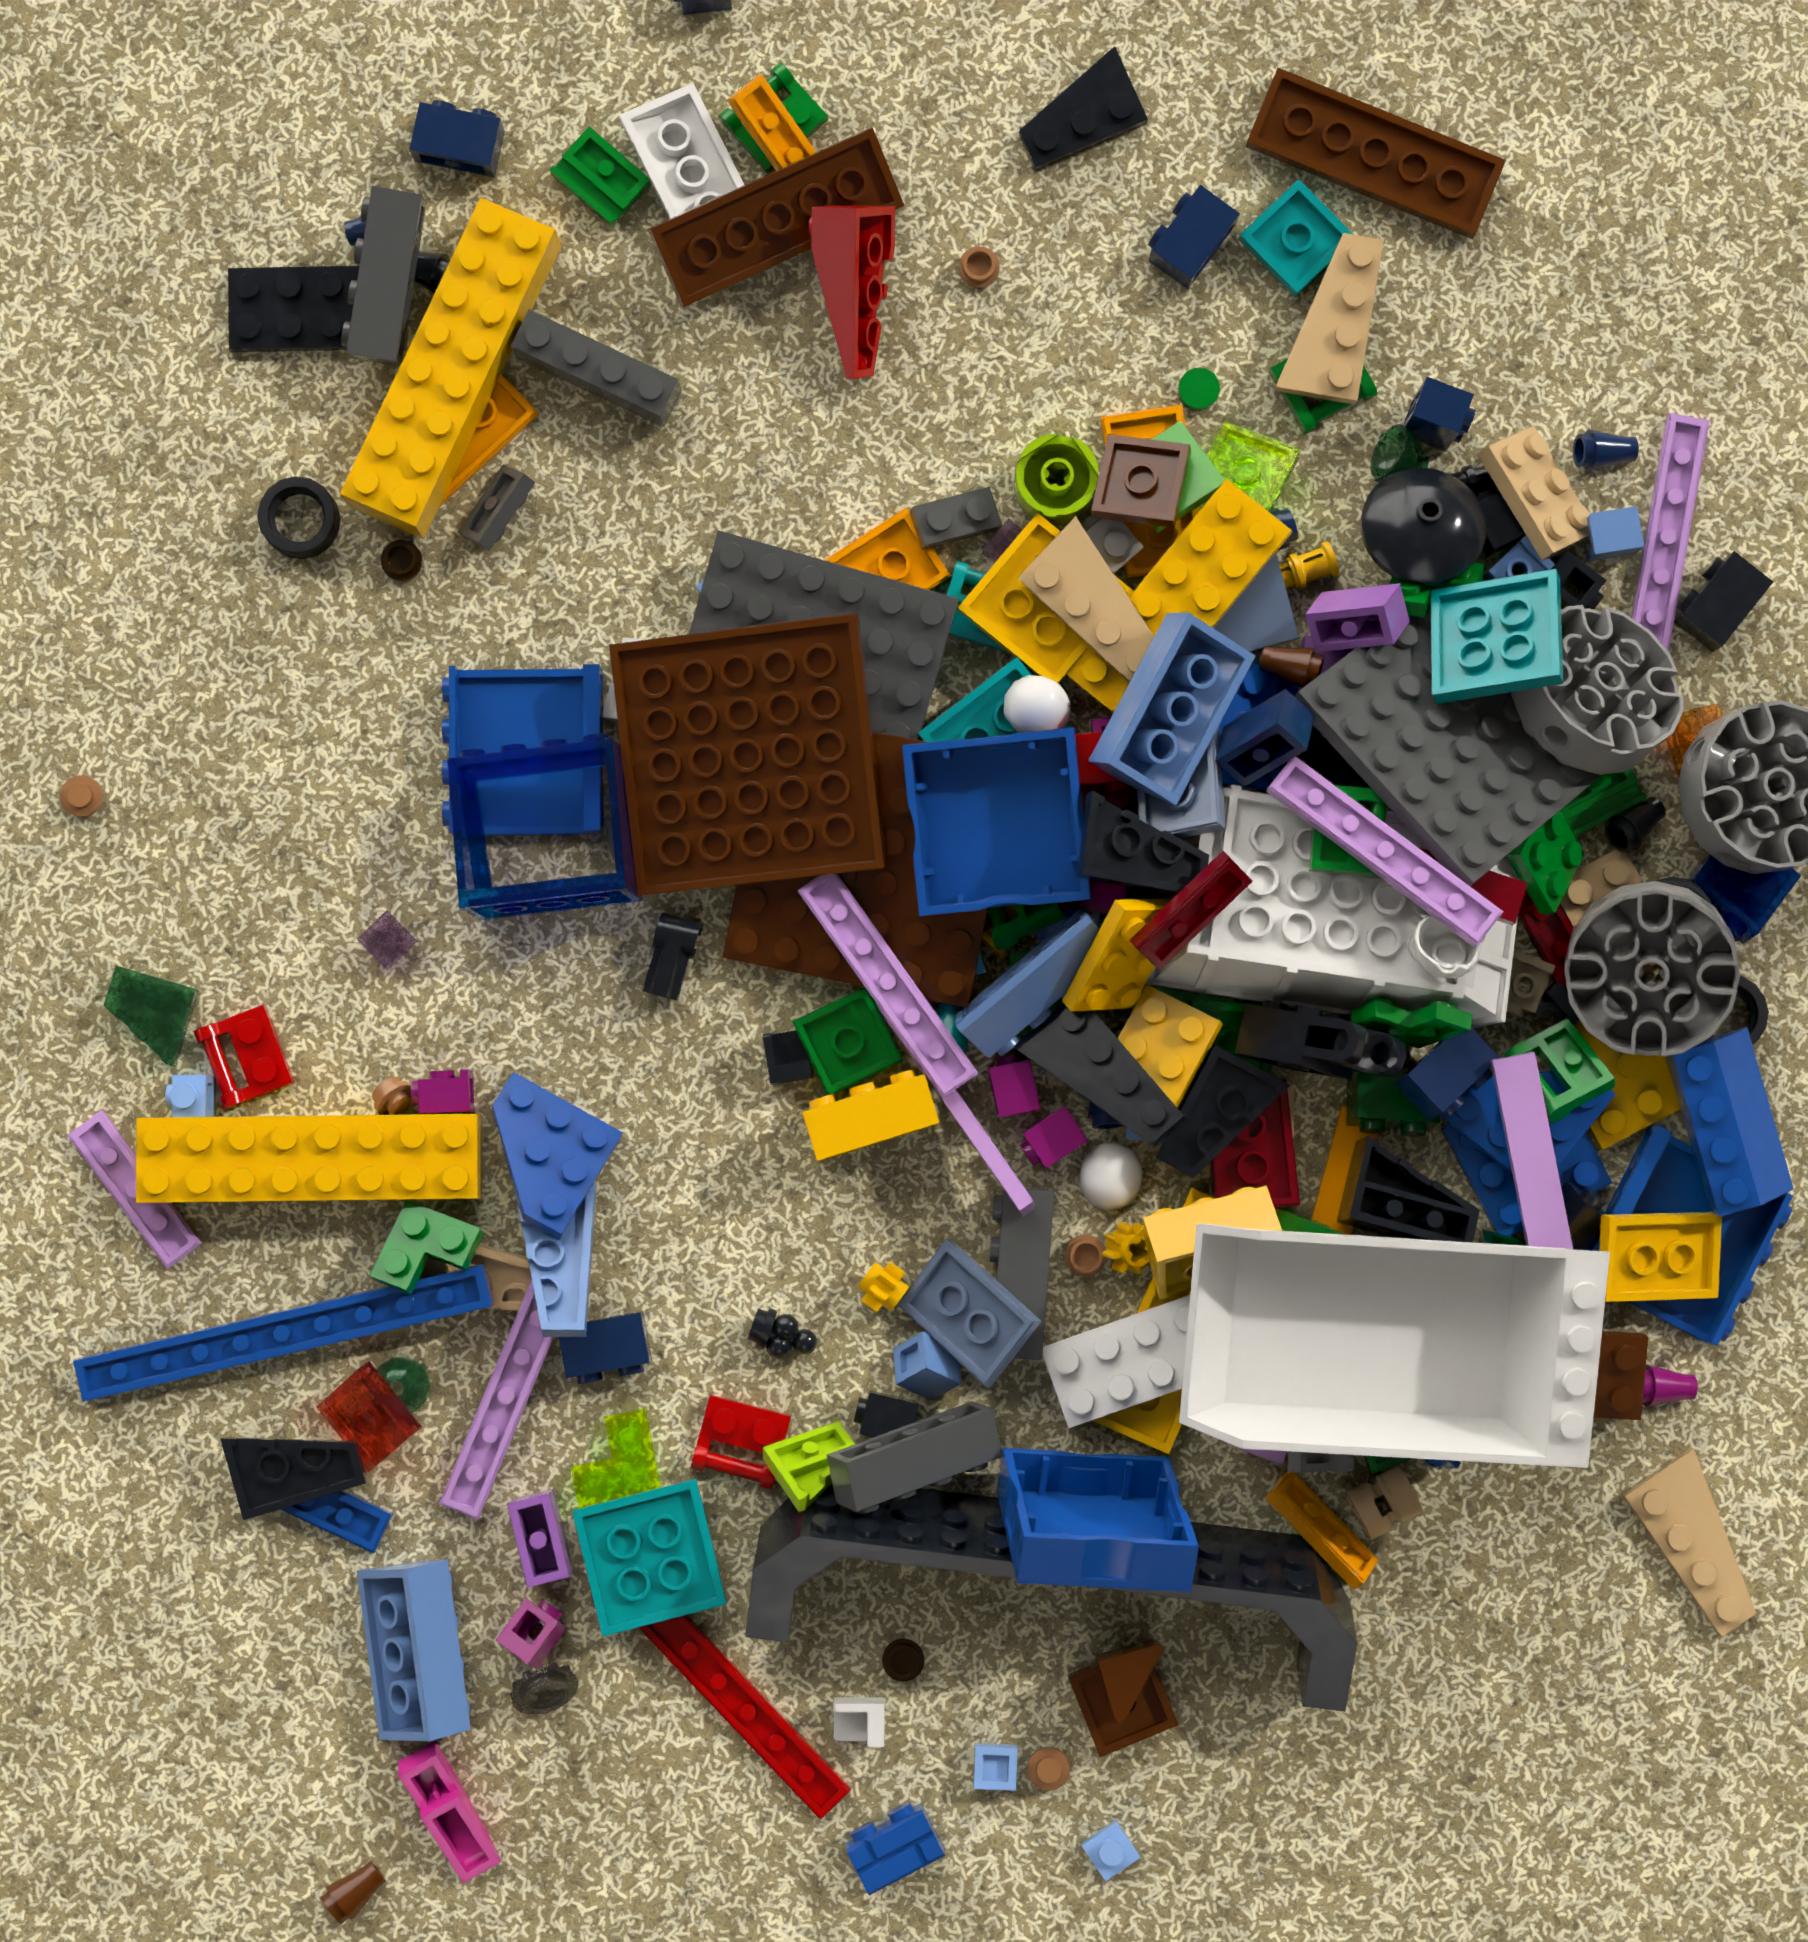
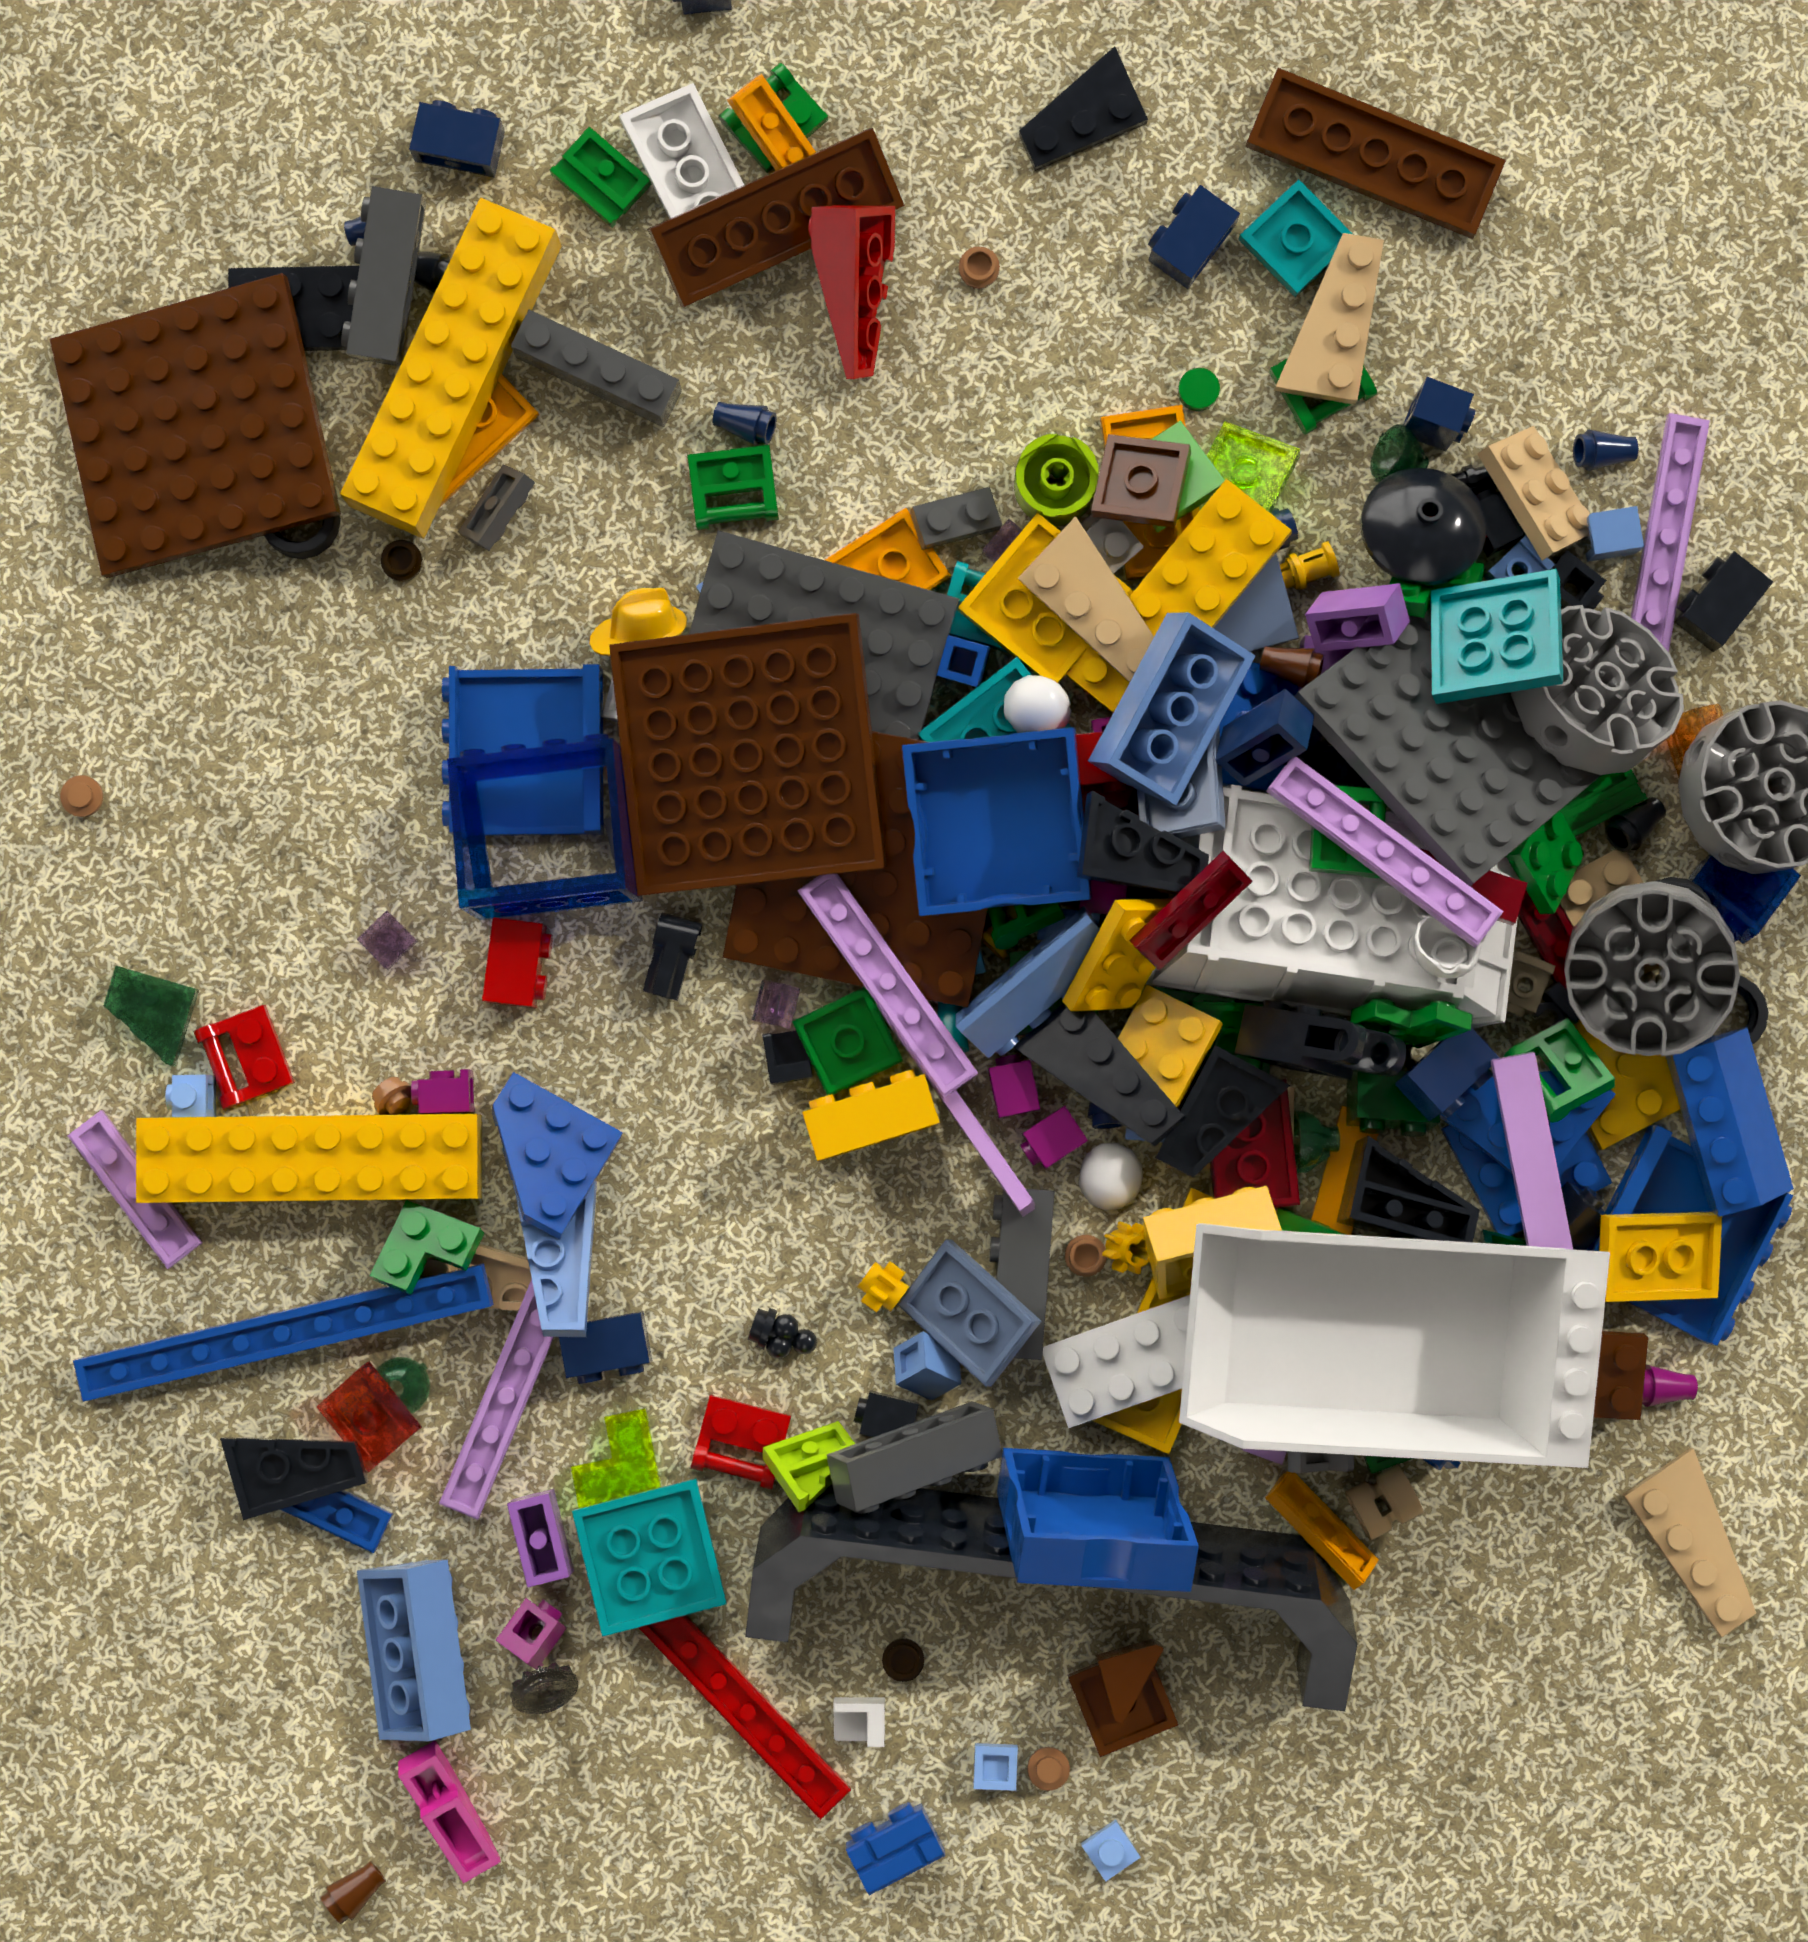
(195, 426): none -> reddish brown plate
(516, 963): none -> red brick
(637, 617): none -> yellow piece
(732, 473): none -> green plate
(748, 422): none -> dark blue cone
(776, 1004): none -> plate
(963, 661): none -> blue brick
(1315, 1141): none -> clear green piece

